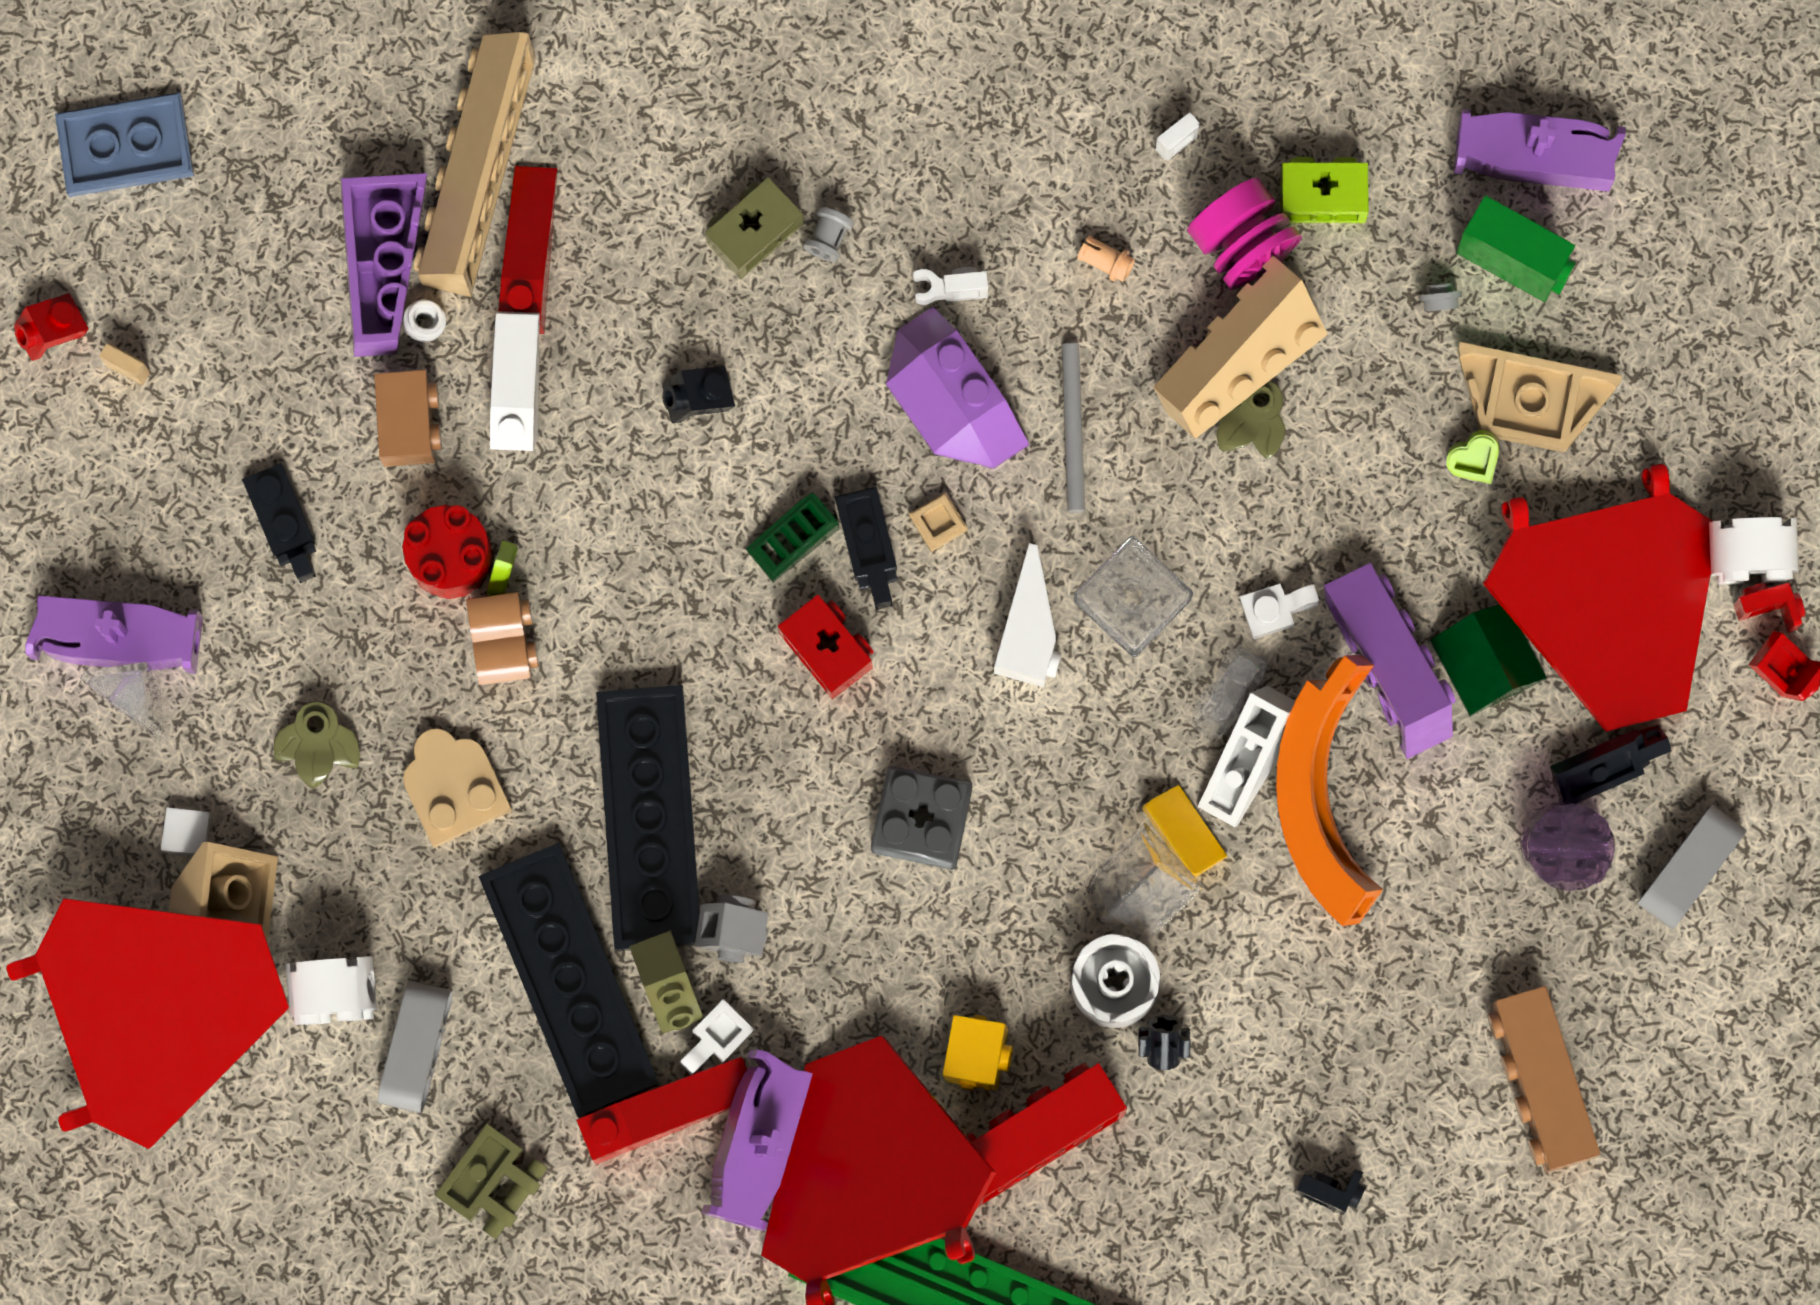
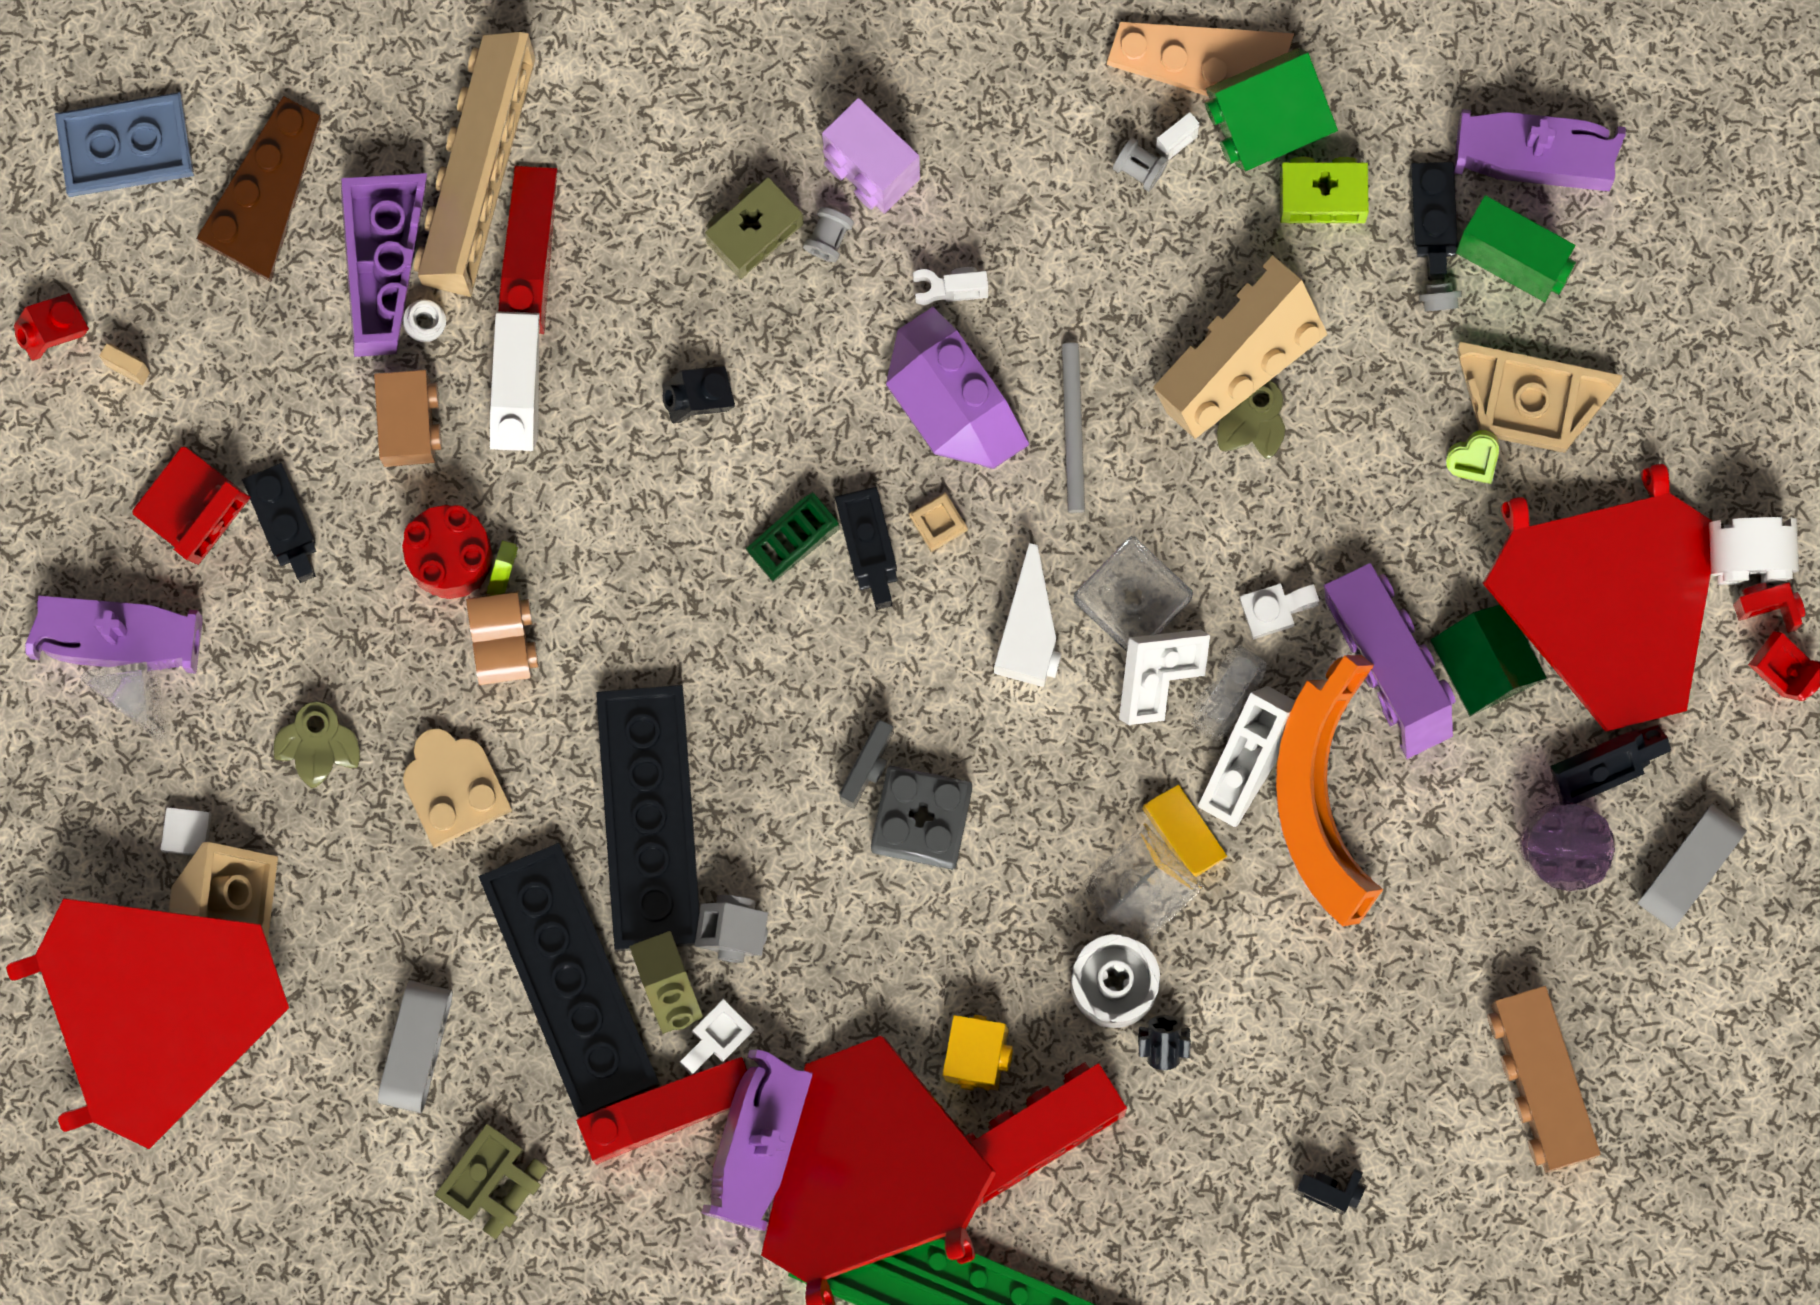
(190, 505): none -> red bracket
(259, 200): none -> reddish brown wing
(330, 988): white brick -> none
(831, 670): red brick -> none
(868, 765): none -> dark grey plate
(870, 157): none -> lavender brick
(1106, 258): light nougat pin -> none
(1146, 176): none -> light grey bush
(1150, 666): none -> white plate
(1193, 55): none -> light nougat wing
(1239, 227): dark pink wheel -> none
(1270, 110): none -> green brick
(1434, 215): none -> black hinge

